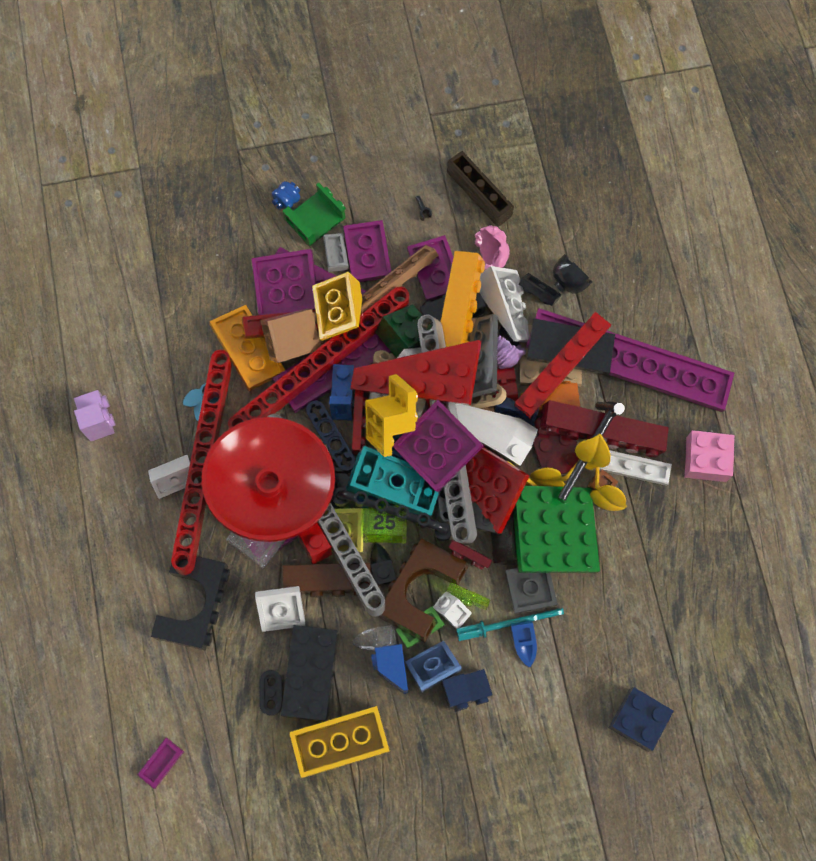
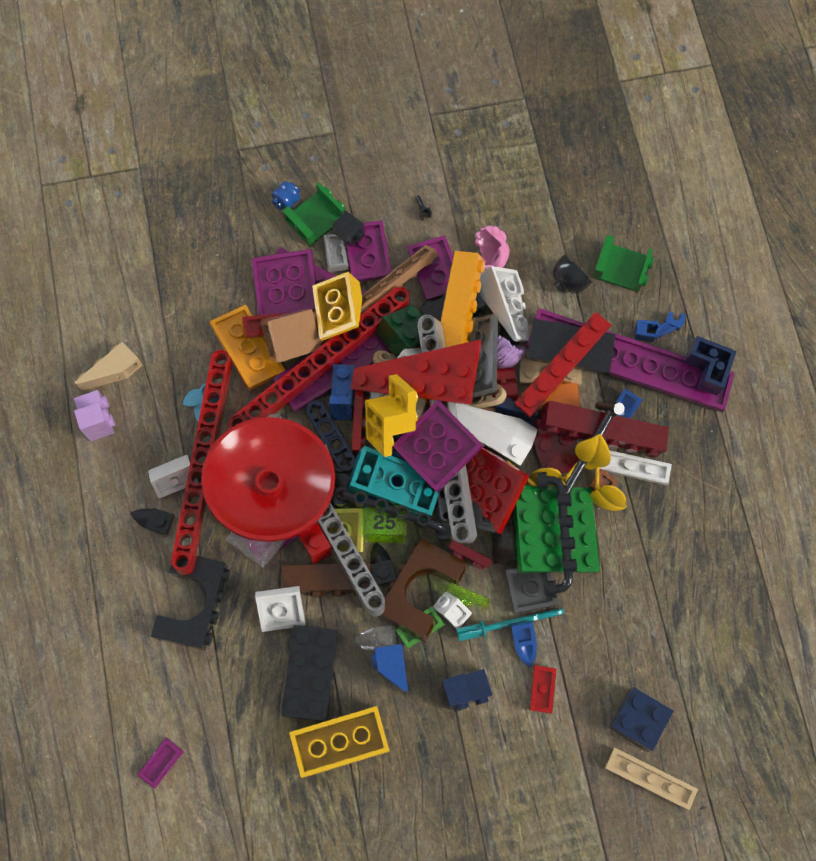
(115, 366): none -> tan slope
(154, 519): none -> black plate
(269, 693): black plate -> none
(349, 228): none -> black brick
(433, 666): medium blue slope -> none
(480, 188): dark brown brick -> none
(543, 689): none -> red plate
(544, 292): black plate -> none
(567, 542): none -> black bar
(622, 266): none -> green panel
(630, 401): none -> blue plate
(651, 778): none -> tan plate
(660, 330): none -> blue piece
(709, 456): bright pink brick -> none
(713, 360): none -> dark blue brick

